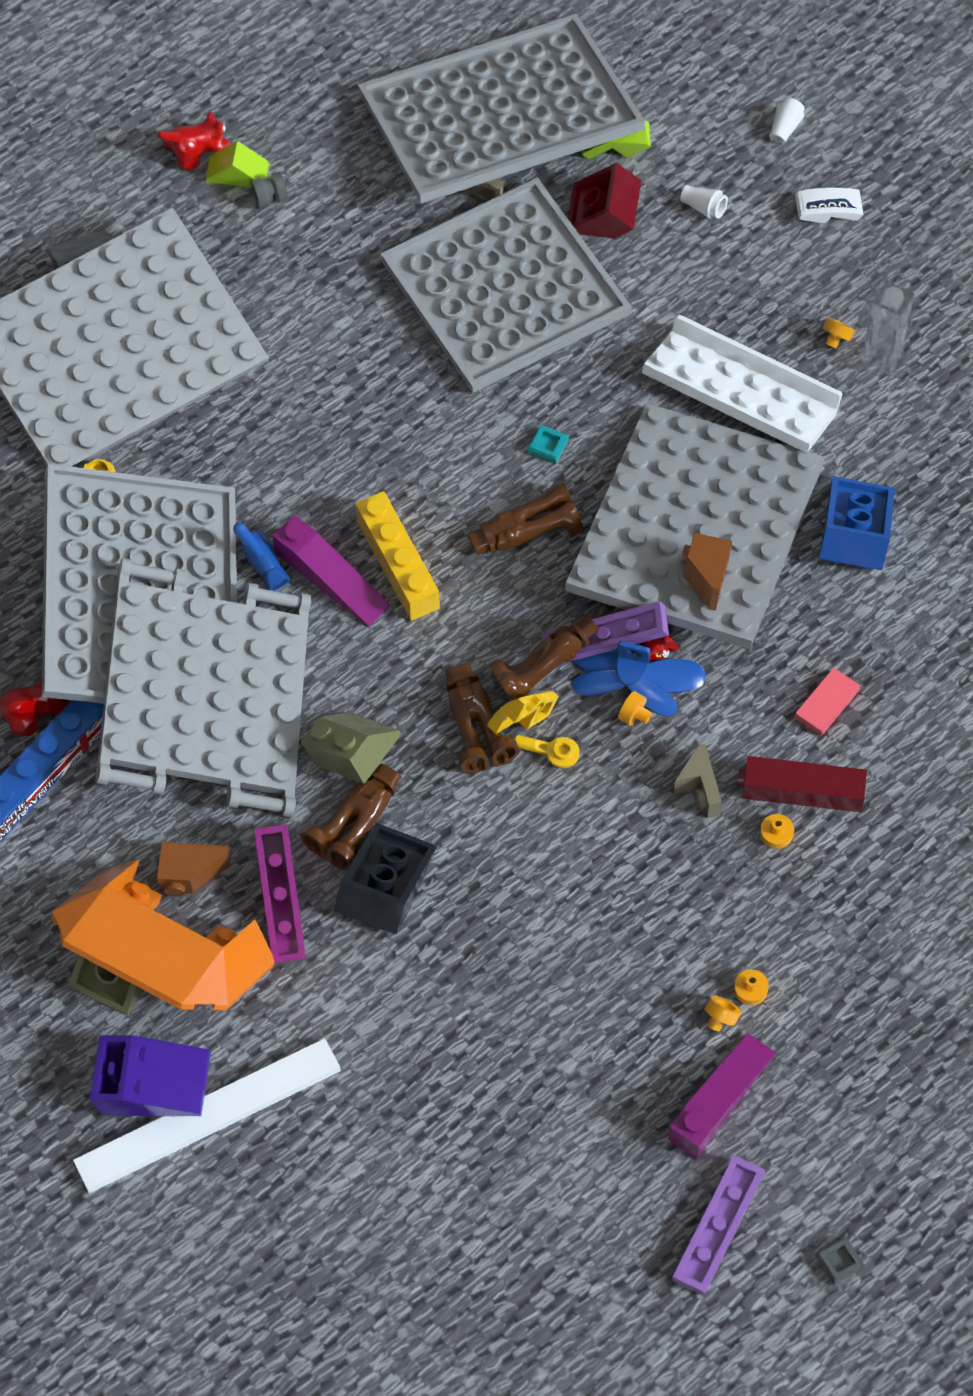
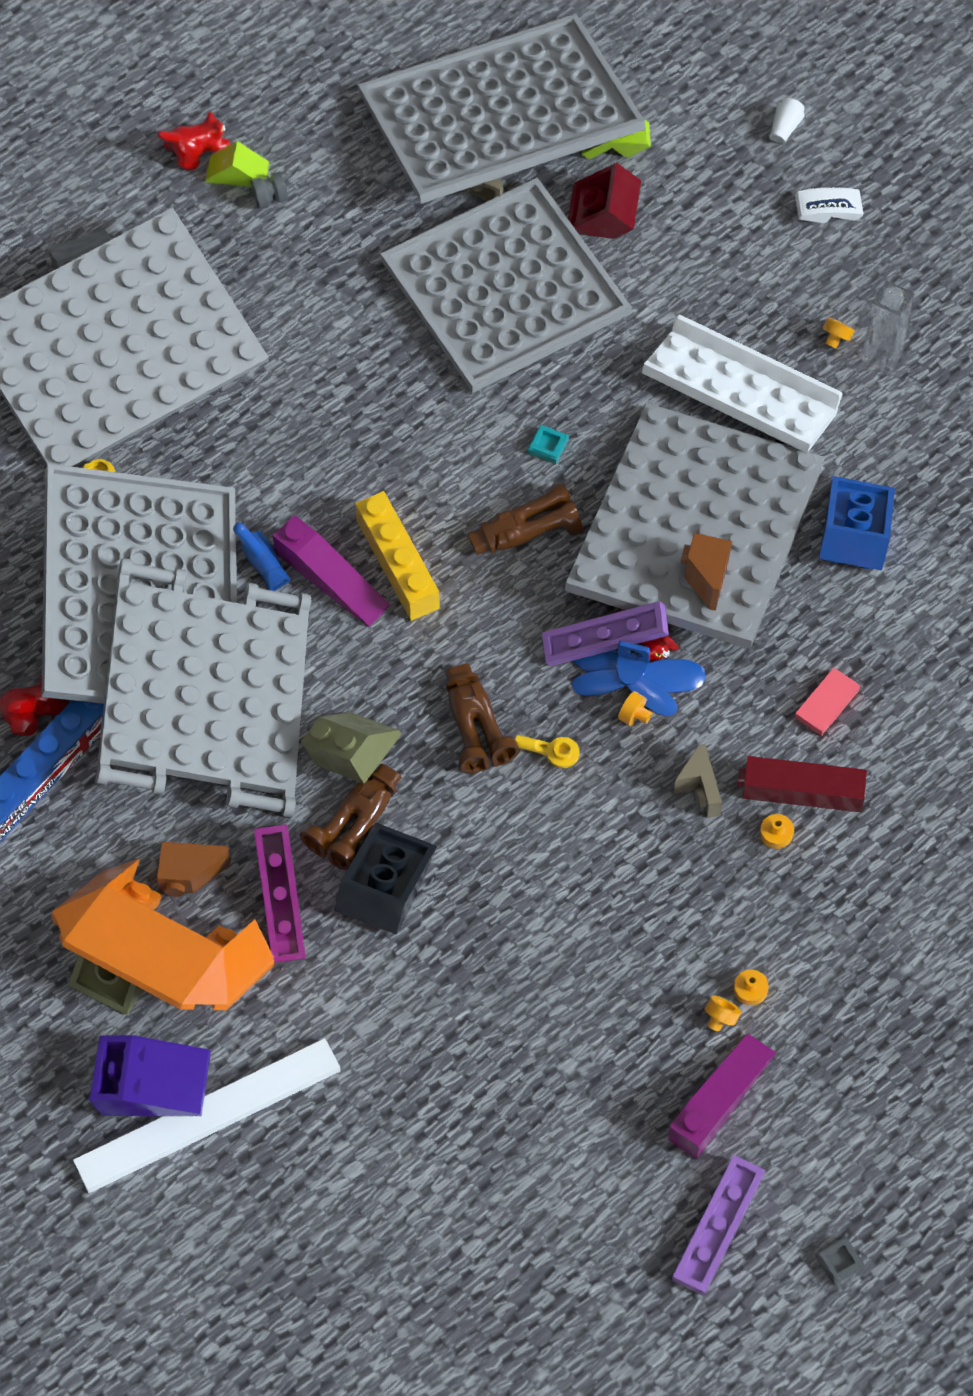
(525, 710): yellow slope -> none
(557, 648): reddish brown piece -> none
(706, 201): white cone -> none

